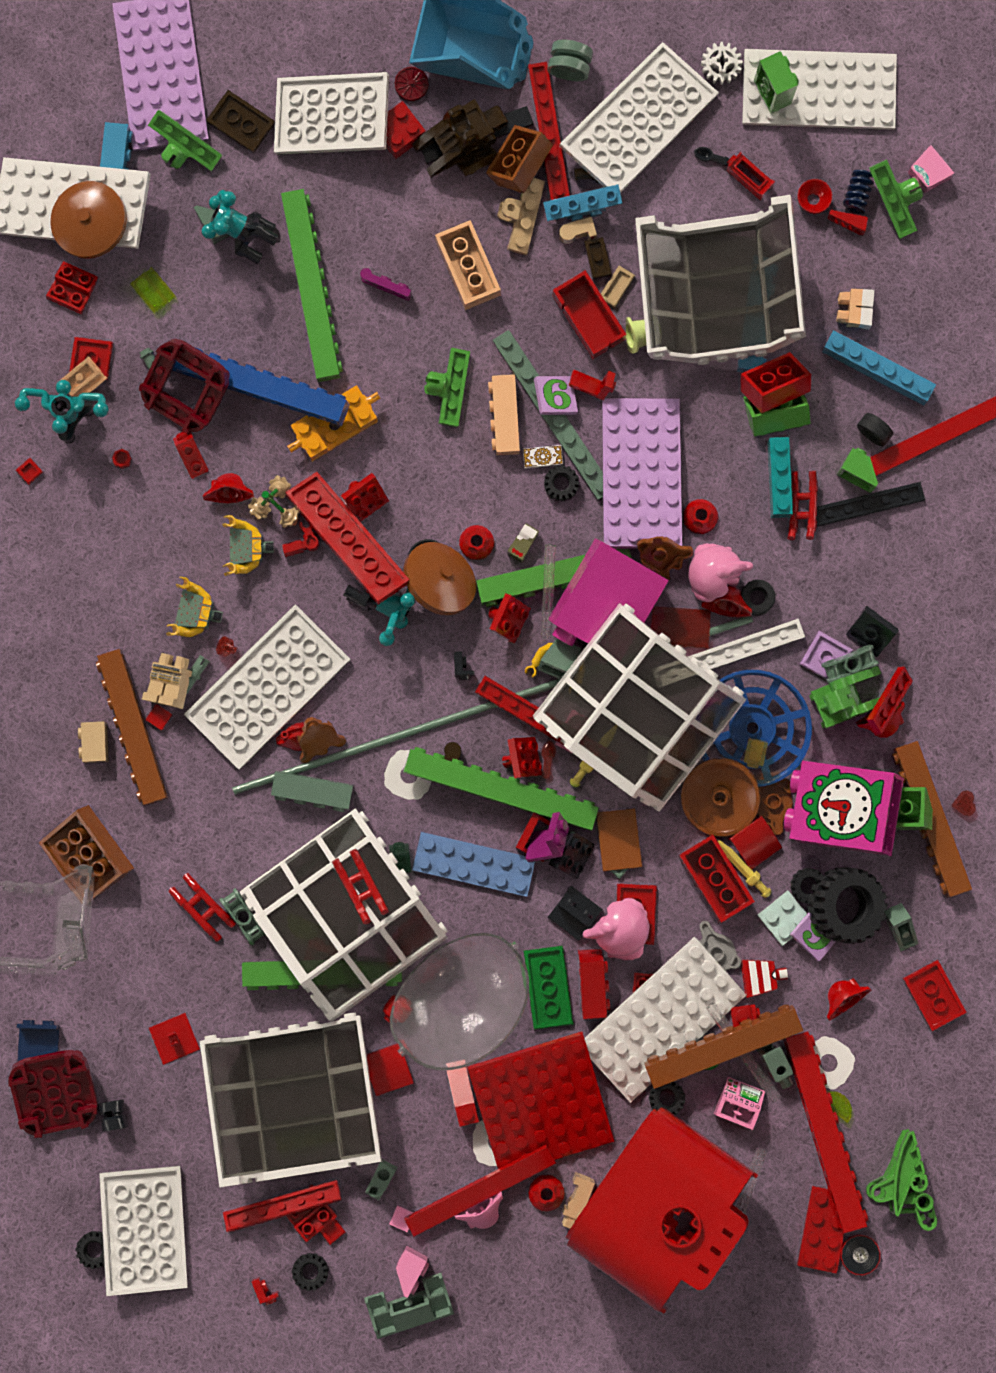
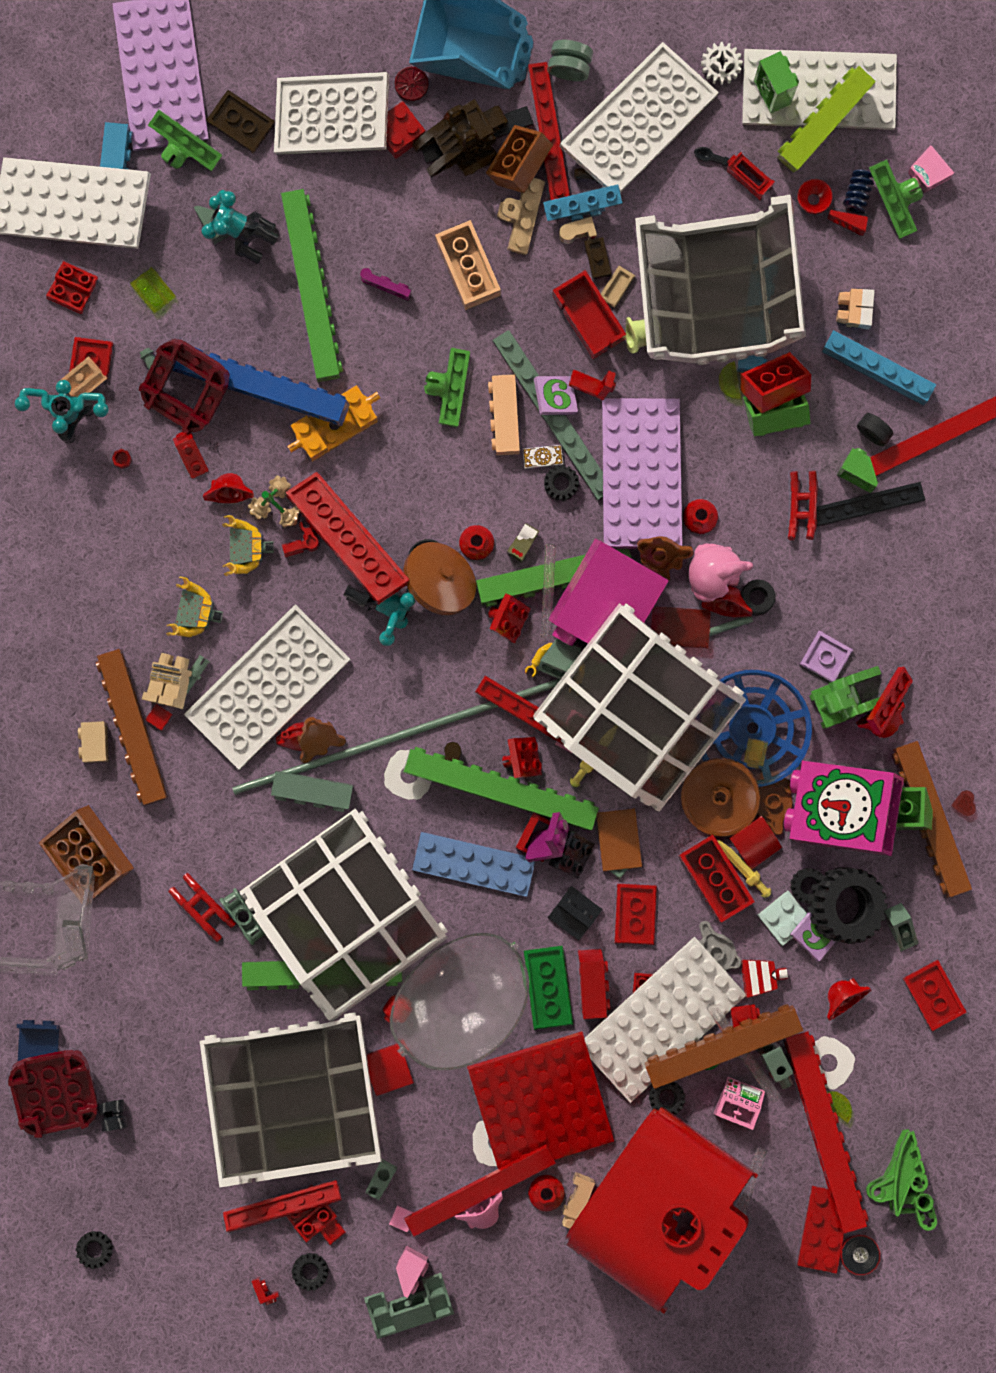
(29, 471): red tile -> none
(88, 219): dark orange dish -> none
(143, 1230): white plate -> none
(174, 1038): red piece -> none
(225, 647): clear red tile -> none
(349, 881): red piece -> none
(363, 494): red plate -> none
(402, 855): clear green bracket -> none
(459, 664): black bracket -> none
(462, 1096): slope -> none
(548, 754): clear red piece -> none
(622, 930): bright pink piece -> none
(729, 381): none -> clear neon green tile
(750, 645): white plate -> none
(780, 477): teal brick -> none
(824, 121): none -> lime brick
(862, 659): sand green piece -> none
(872, 630): black bracket -> none

